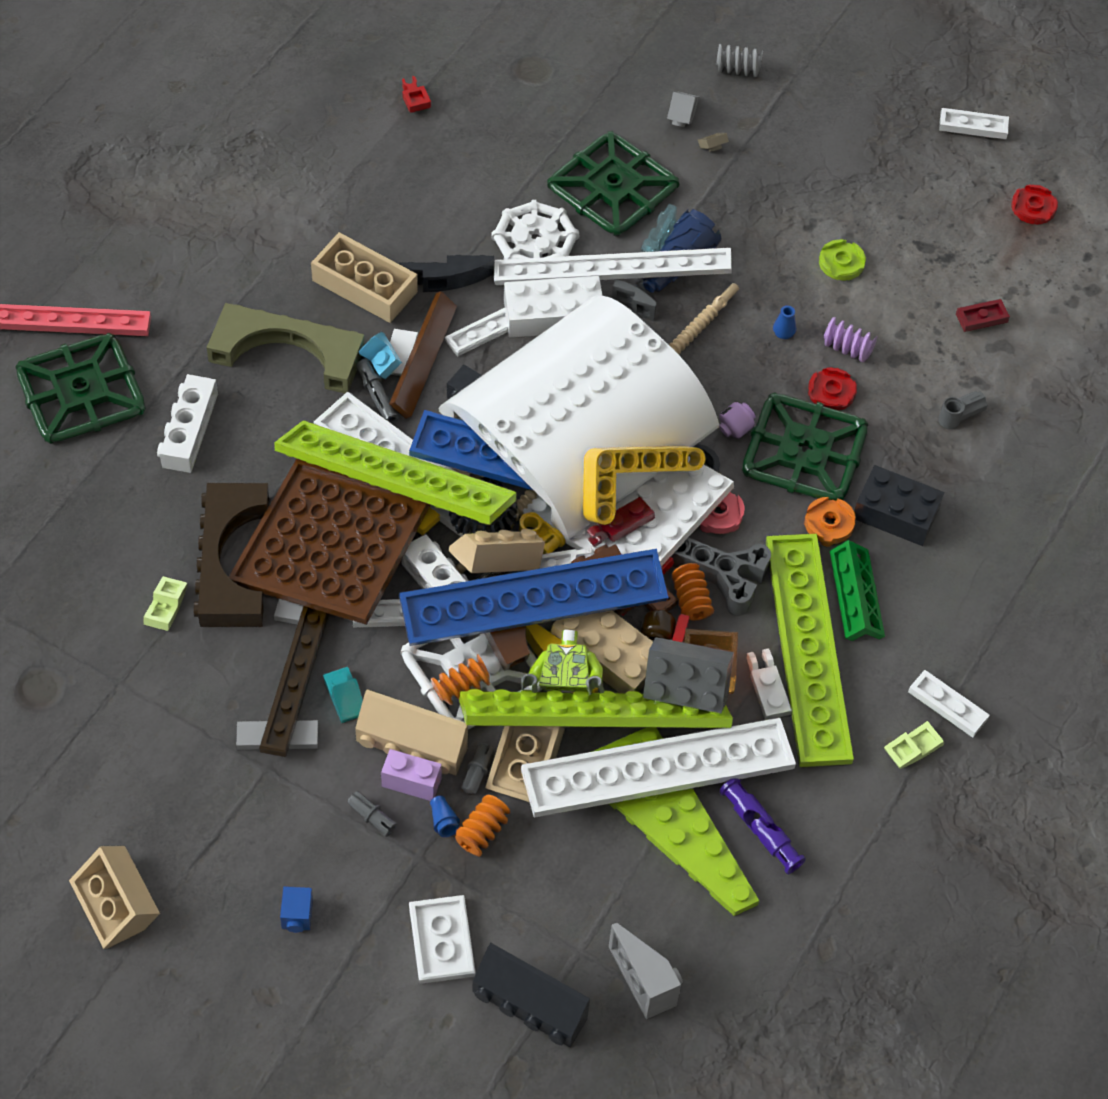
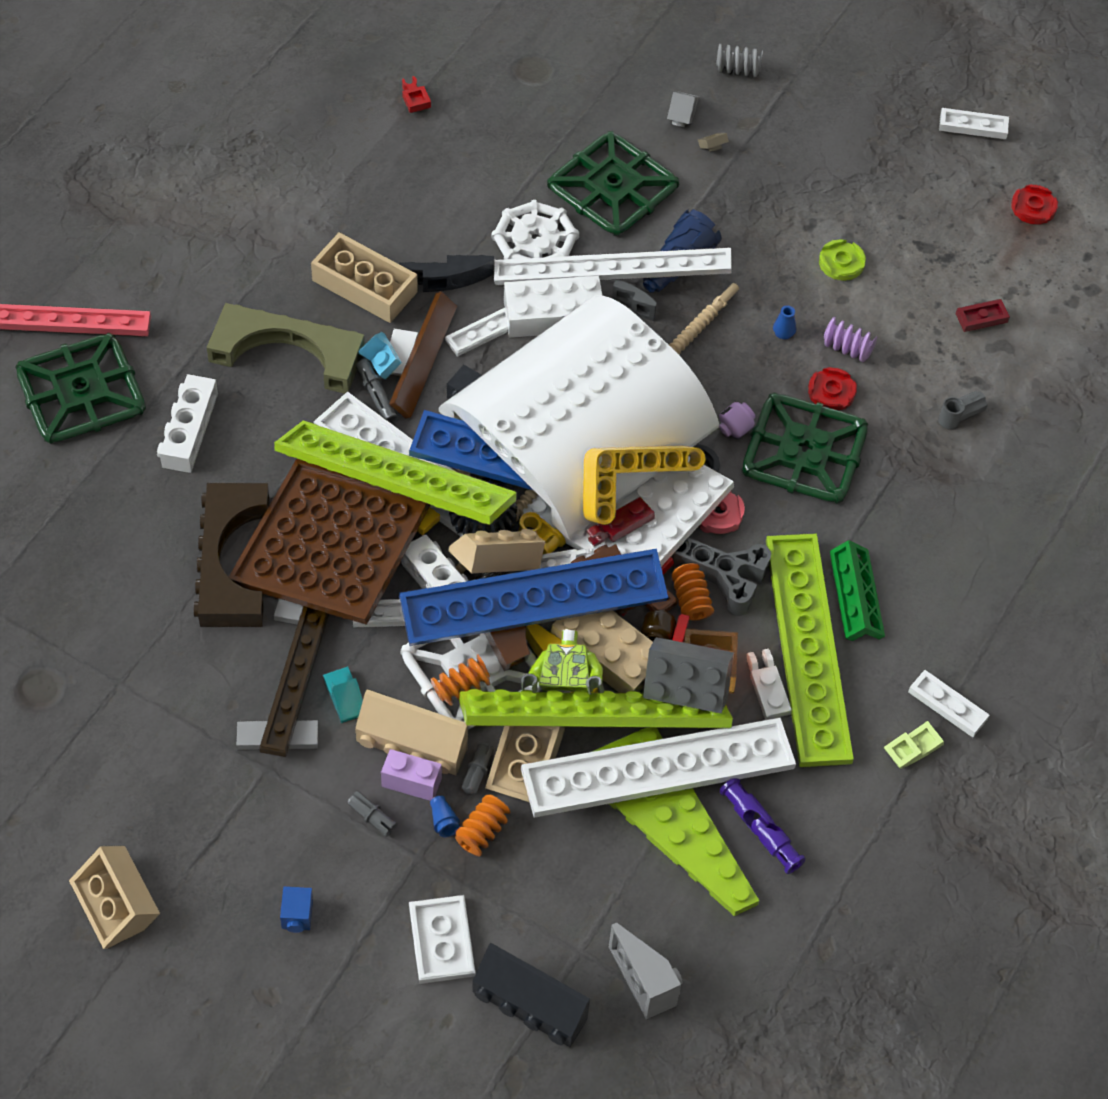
(165, 603): yellowish green slope -> none
(659, 234): clear light blue hinge -> none
(830, 533): orange plate -> none
(898, 505): black brick -> none

